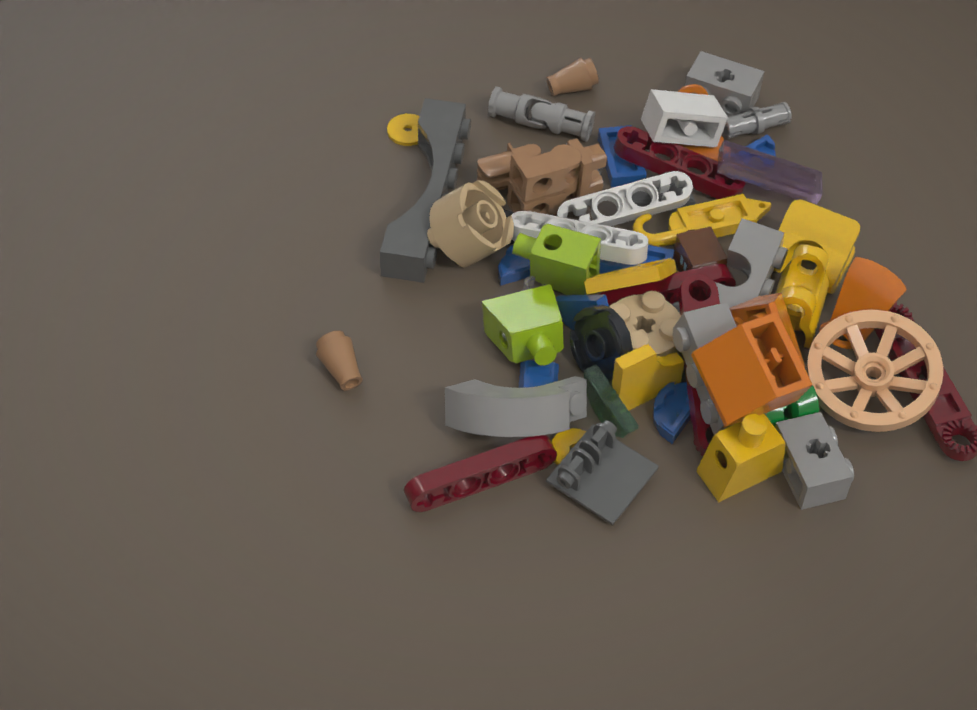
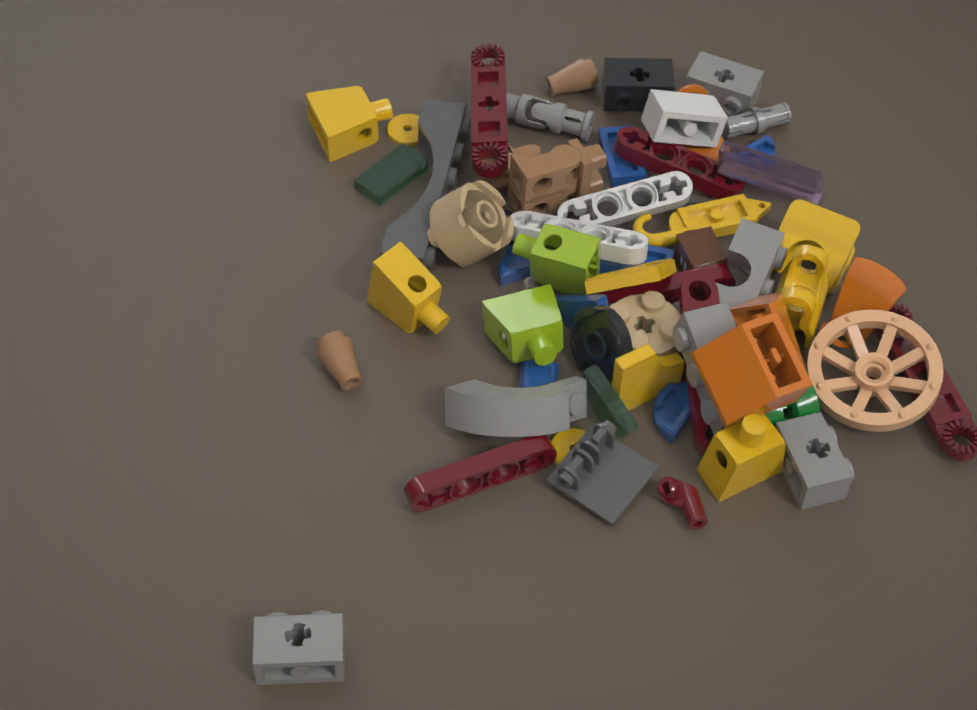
(282, 662): none -> light grey brick
(345, 119): none -> yellow torso
(391, 174): none -> clear green tile
(406, 291): none -> yellow torso
(489, 128): none -> dark red piece
(629, 81): none -> black brick
(685, 498): none -> dark red arm

